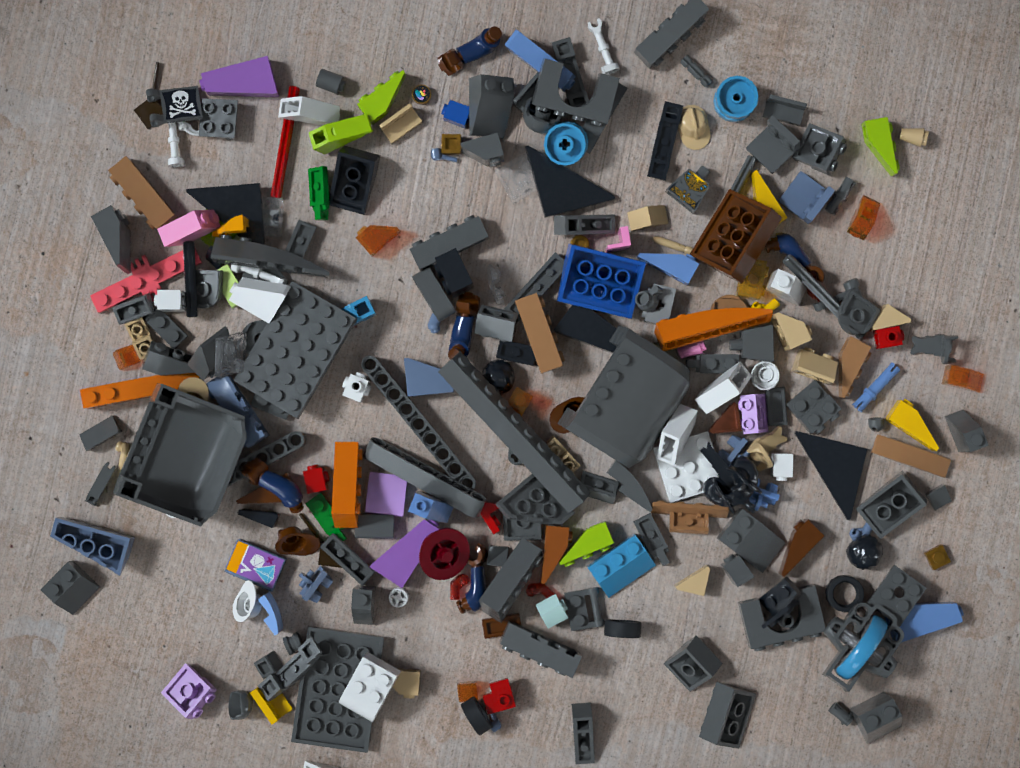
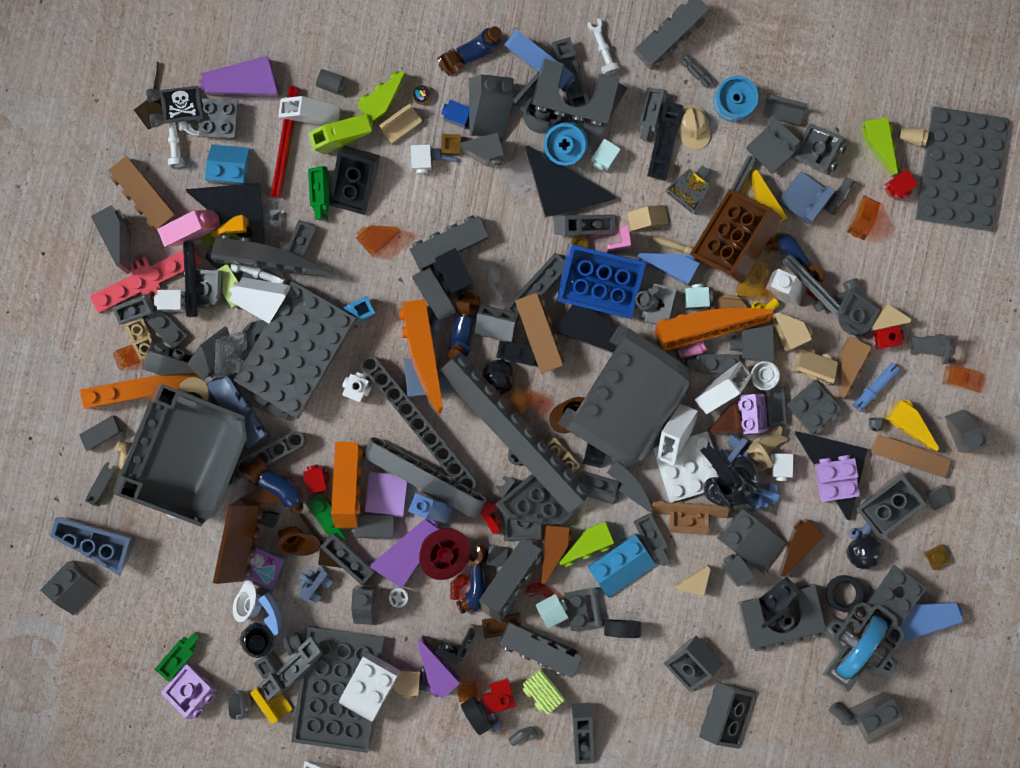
(177, 657): none -> green hinge
(227, 165): none -> dark azure slope
(238, 541): none -> reddish brown slope
(256, 640): none -> black hair
(420, 346): none -> orange slope
(421, 158): none -> white brick
(424, 687): none -> dark grey hand
(438, 672): none -> medium lavender slope
(449, 653): none -> black bracket
(507, 487): none -> dark grey tile
(521, 734): none -> dark grey arm
(543, 691): none -> yellowish green brick
(593, 456): none -> black slope
(605, 155): none -> light aqua brick
(651, 112): none -> dark grey hinge
(697, 297): none -> light aqua brick
(837, 478): none -> lavender plate
(900, 185): none -> red brick
(961, 169): none -> dark grey plate

